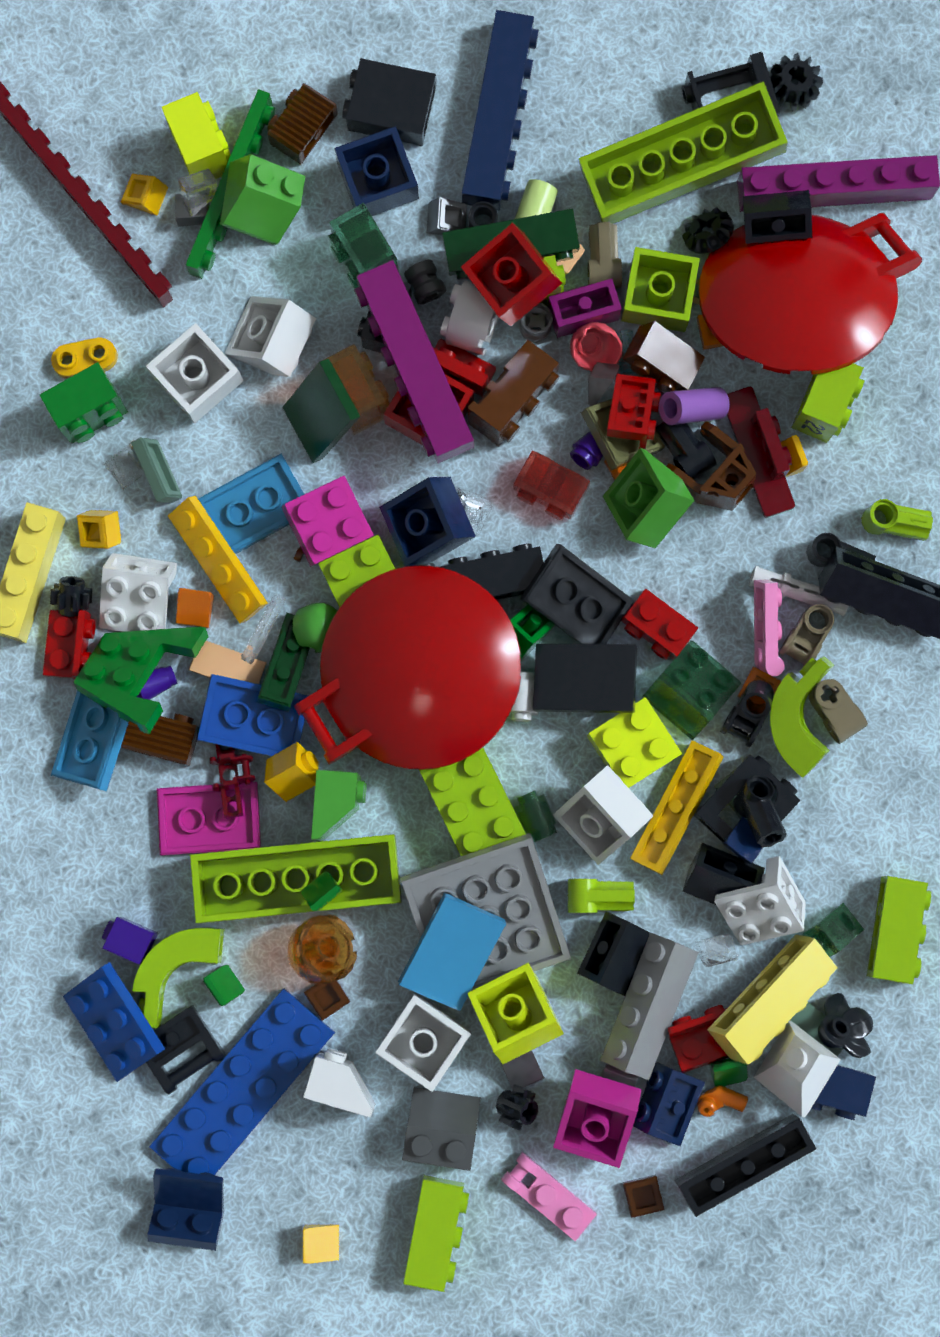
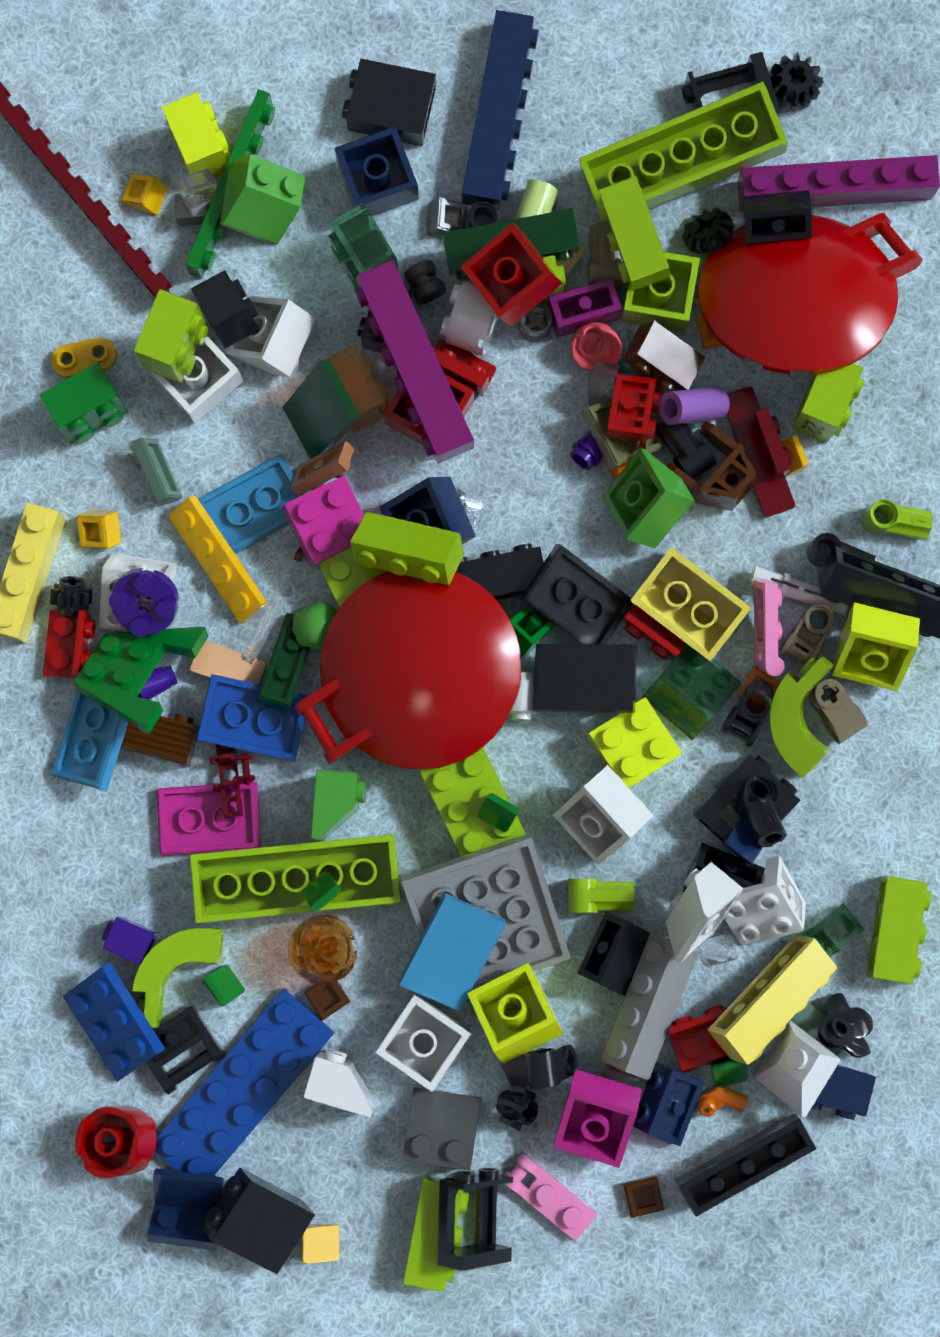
(116, 1141): none -> red brick
(143, 620): none -> dark purple plate
(171, 336): none -> lime brick
(194, 607): orange slope -> none
(225, 308): none -> black brick
(257, 1220): none -> black brick
(291, 771): yellow brick -> none
(301, 123): reddish brown brick -> none
(323, 468): none -> nougat plate
(407, 548): none -> lime brick
(485, 1250): none -> black panel
(498, 812): none -> green slope
(513, 394): reddish brown wedge -> none
(535, 816): clear green brick -> none
(550, 485): clear red brick -> none
(550, 1066): none -> black piece
(632, 234): none -> lime brick
(677, 807): yellow plate -> none
(691, 603): none -> light yellow slope
(700, 909): none -> white slope
(876, 647): none -> neon yellow brick

